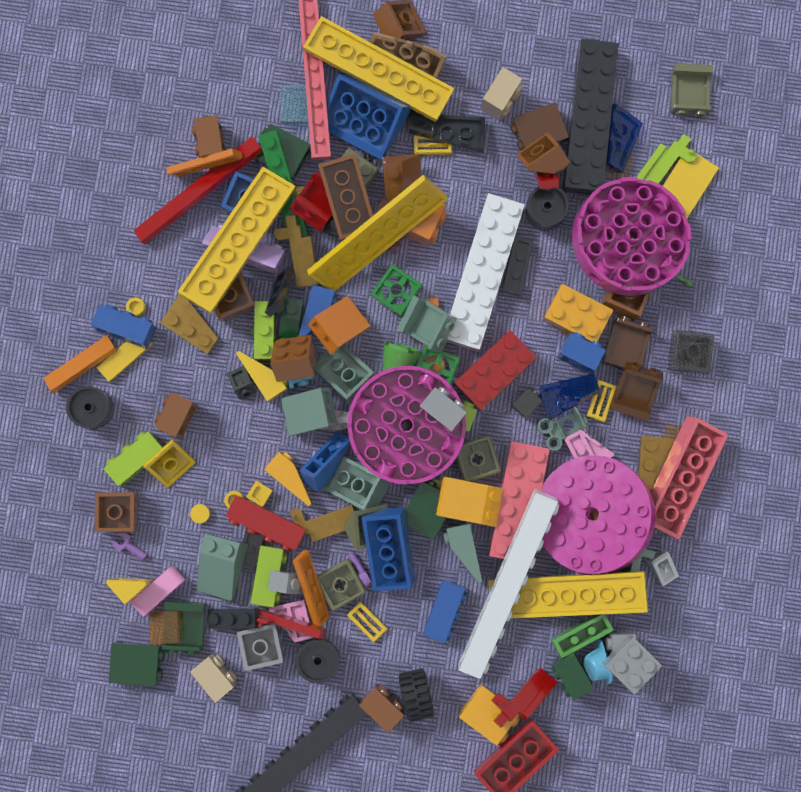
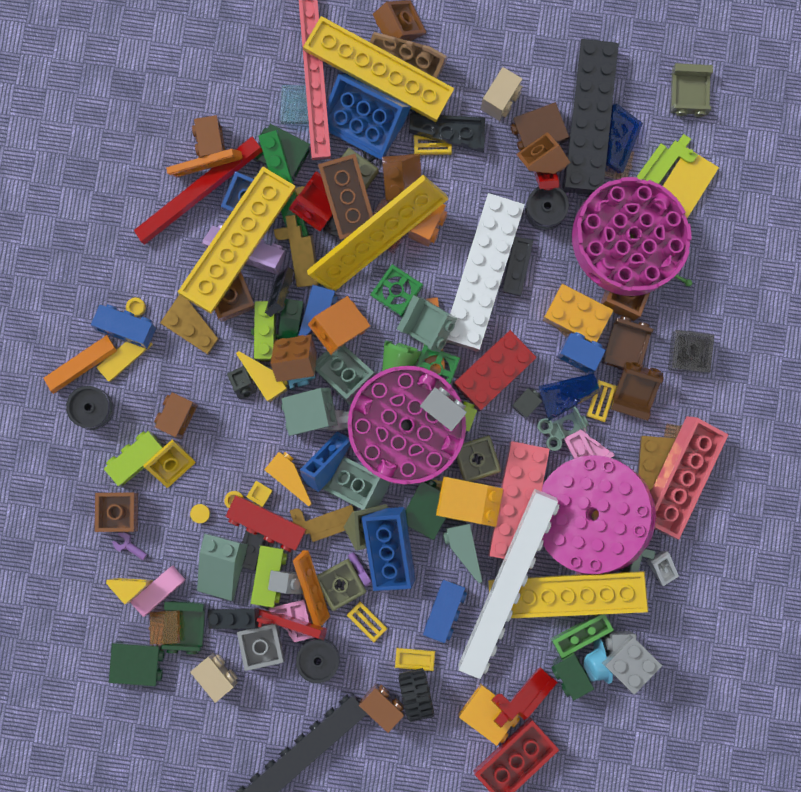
(414, 659): none -> yellow tile

